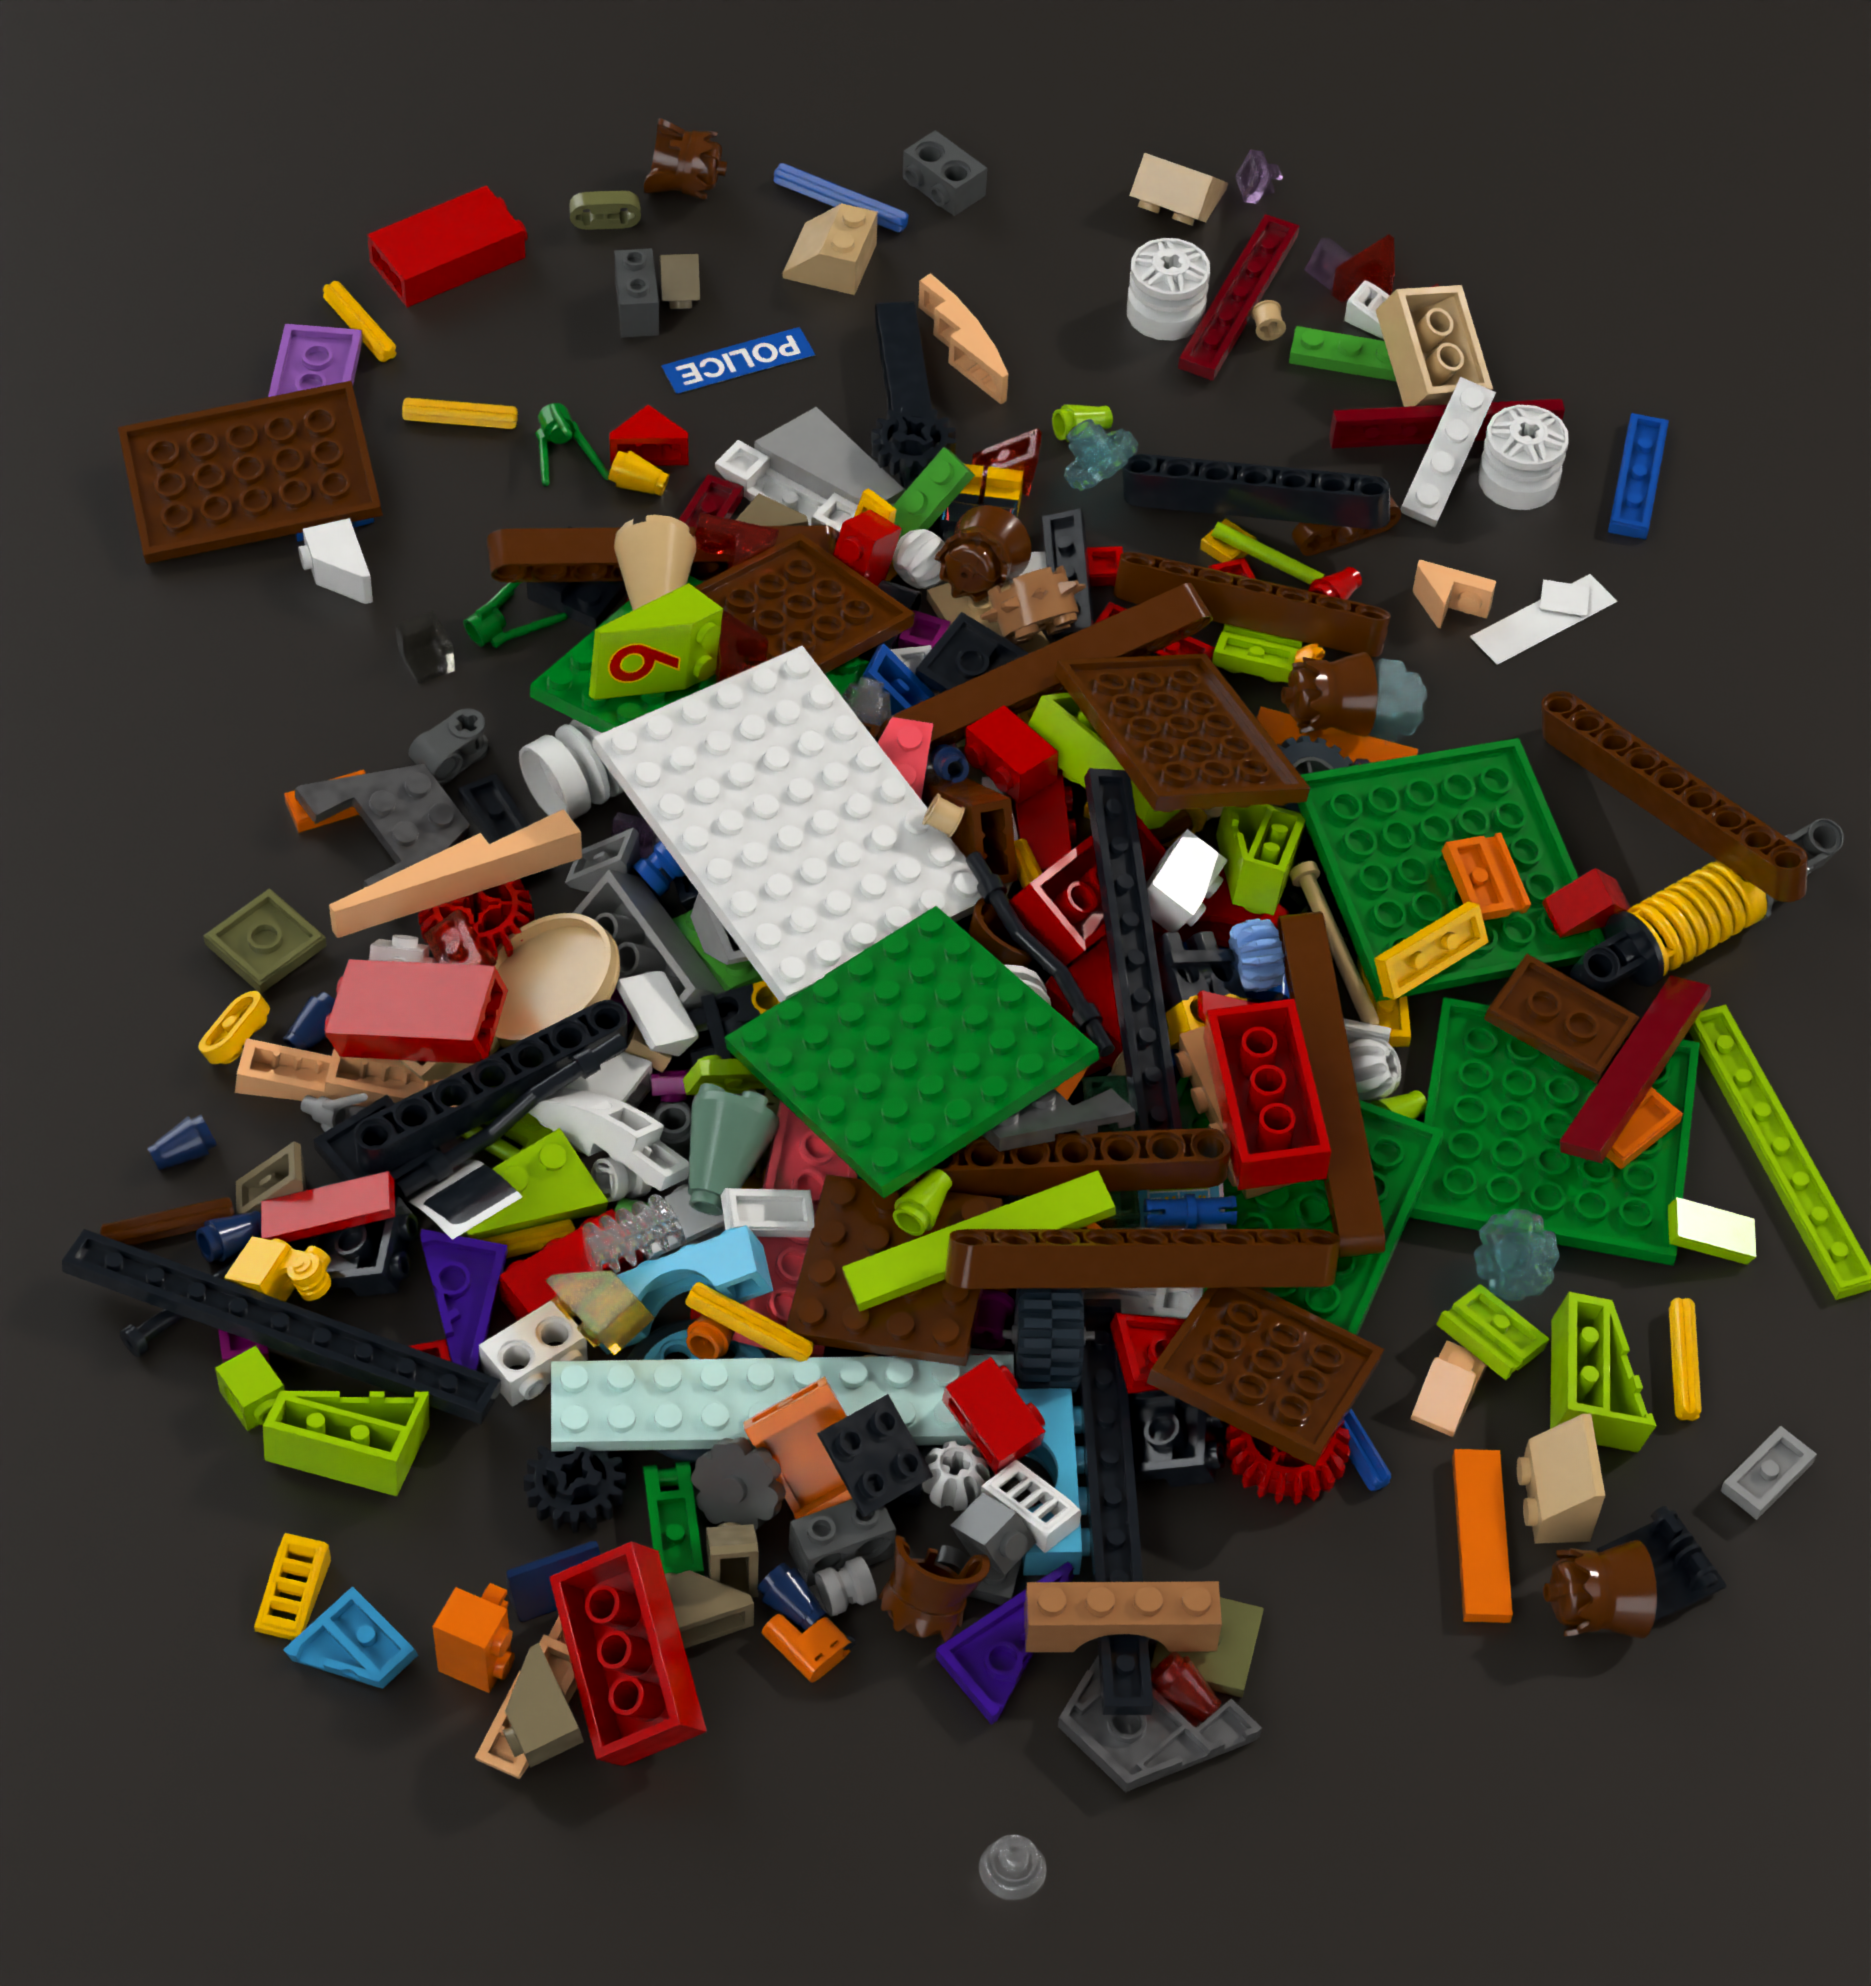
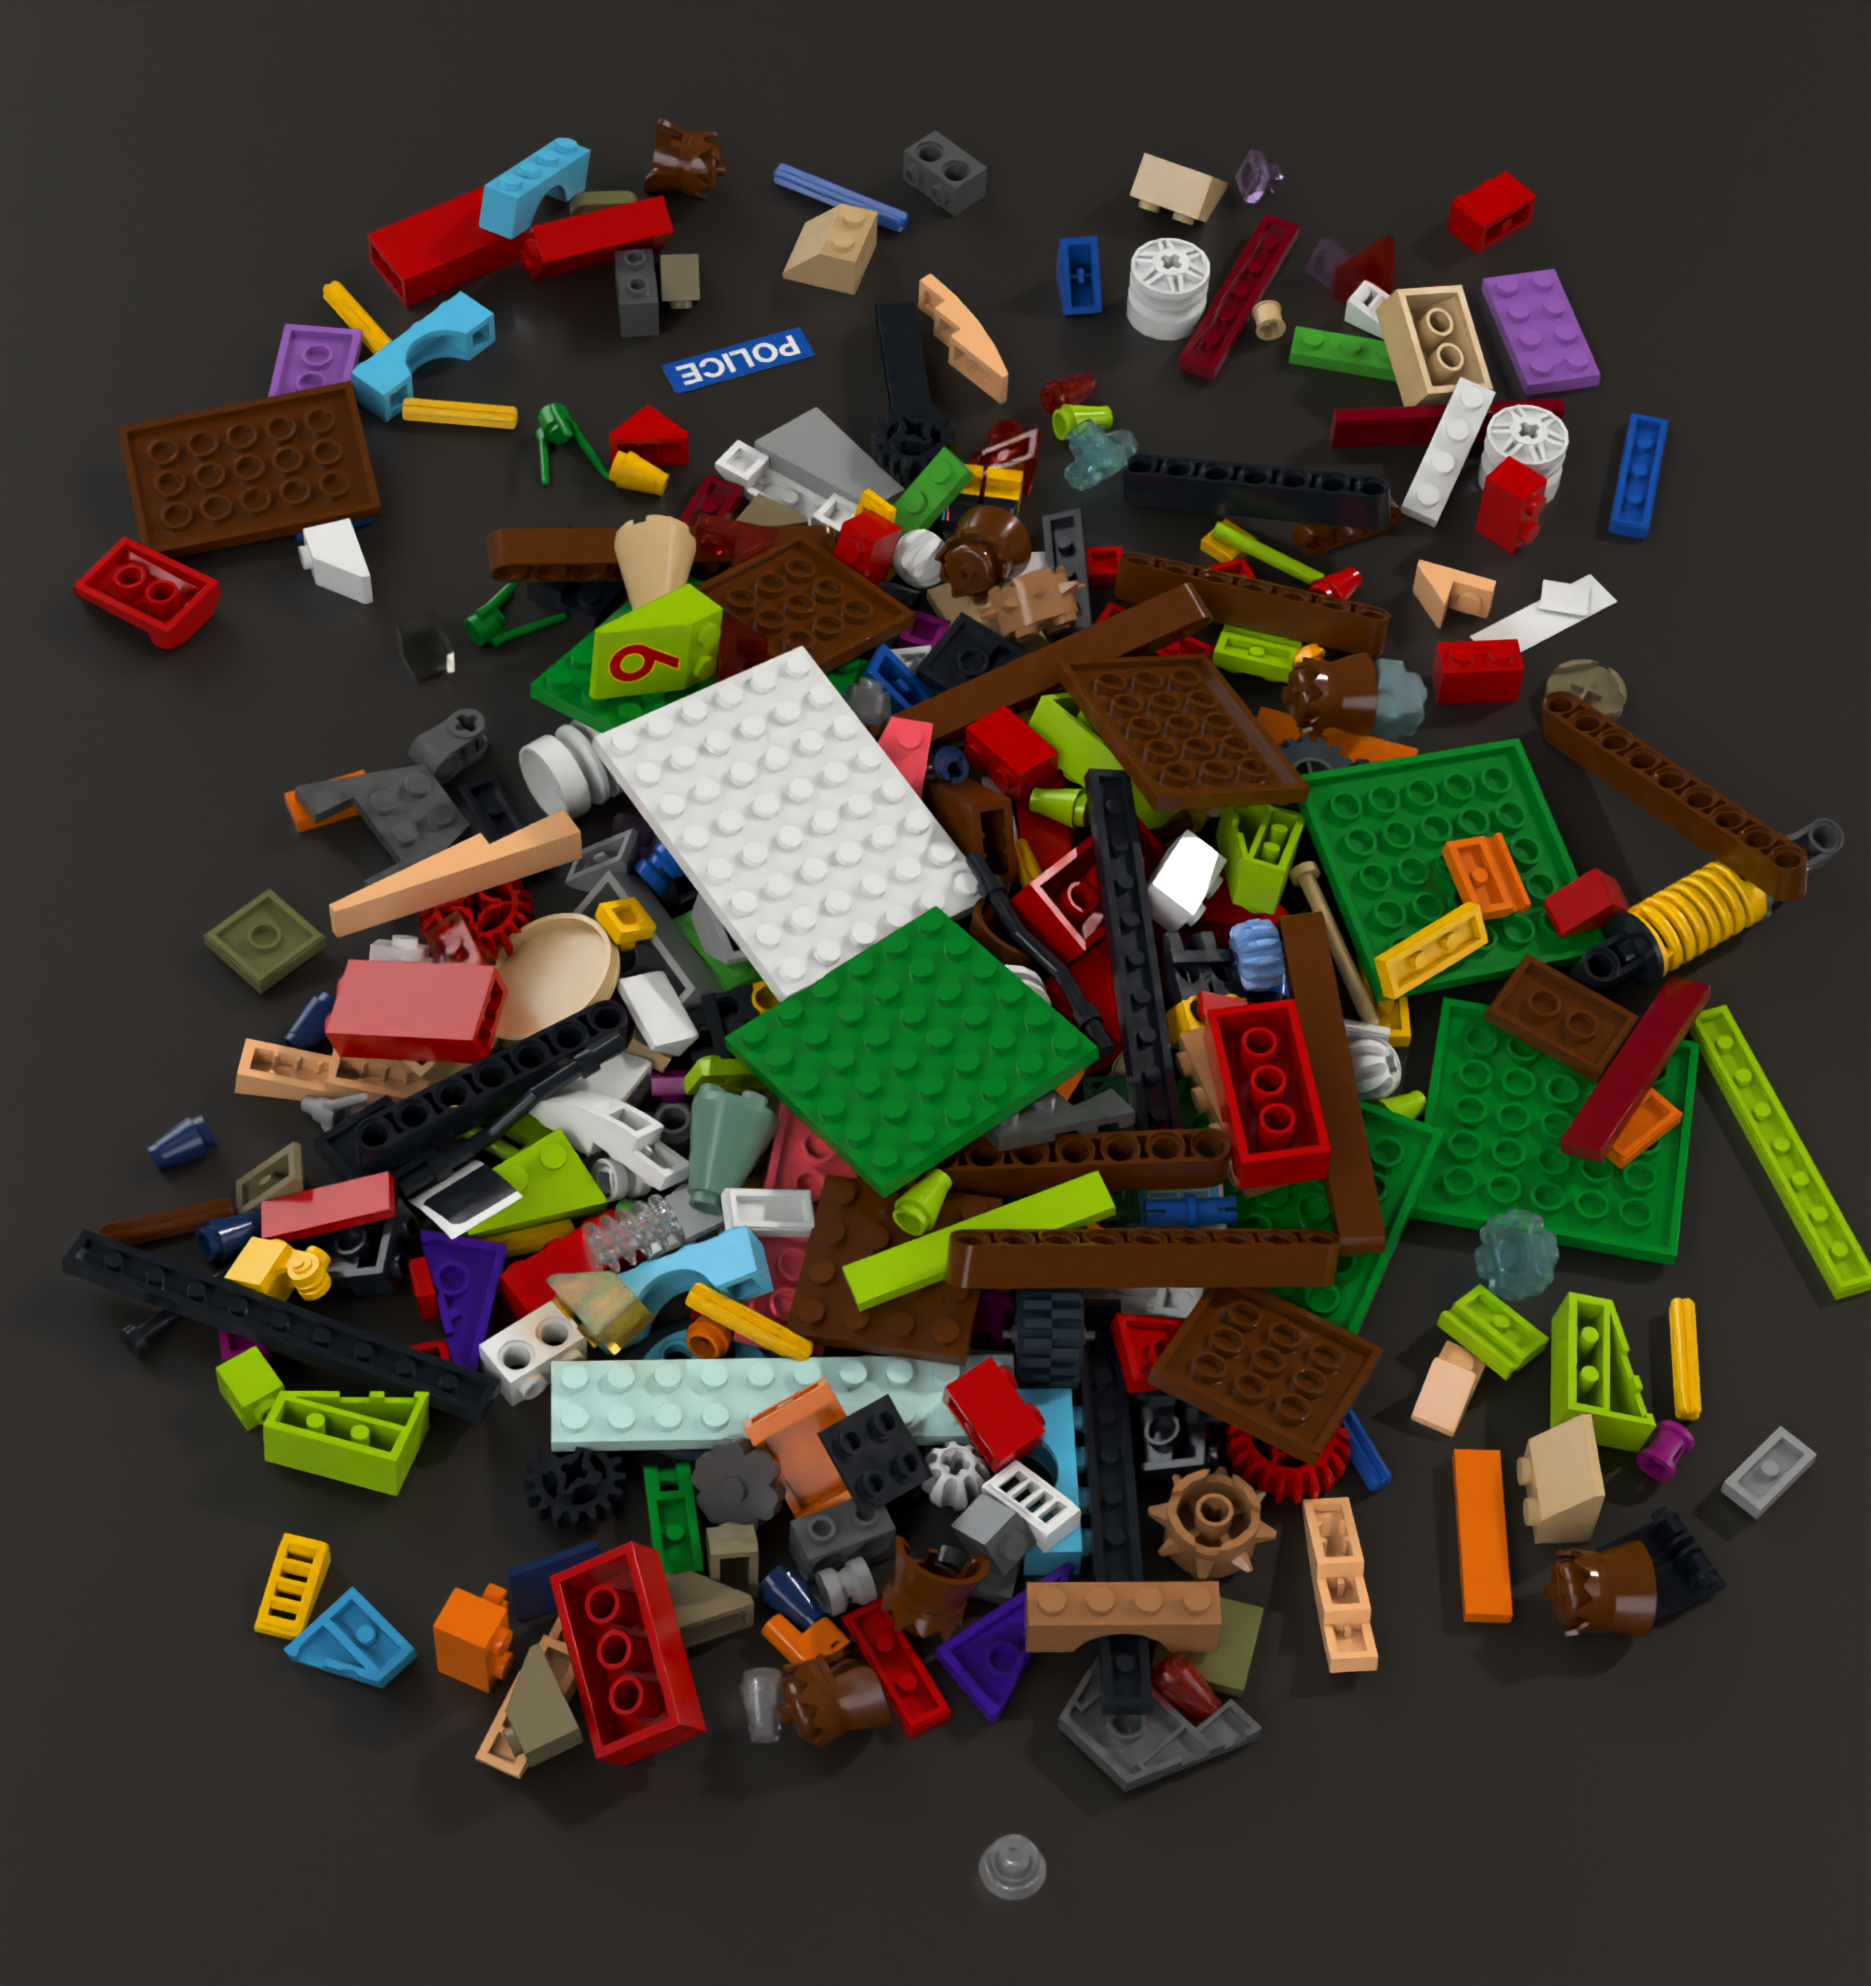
(150, 592): none -> red slope
(229, 1032): yellow plate -> none
(423, 1288): none -> red tile
(453, 330): none -> medium azure arch
(515, 195): none -> medium azure arch
(594, 236): none -> red brick
(625, 922): none -> yellow tile
(760, 1698): none -> clear cone
(831, 1700): none -> reddish brown hat
(898, 1667): none -> red tile
(943, 815): tan axle -> none
(1003, 431): none -> clear red plate
(1062, 805): none -> lime cone
(1067, 390): none -> clear red cone
(1079, 275): none -> blue slope
(1211, 1524): none -> medium nougat brick
(1339, 1585): none -> light nougat slope
(1477, 671): none -> red brick
(1491, 212): none -> red brick
(1511, 505): none -> red brick
(1540, 332): none -> medium lavender plate
(1592, 684): none -> dark tan tile
(1665, 1450): none -> magenta bush
(1711, 1231): tile -> none

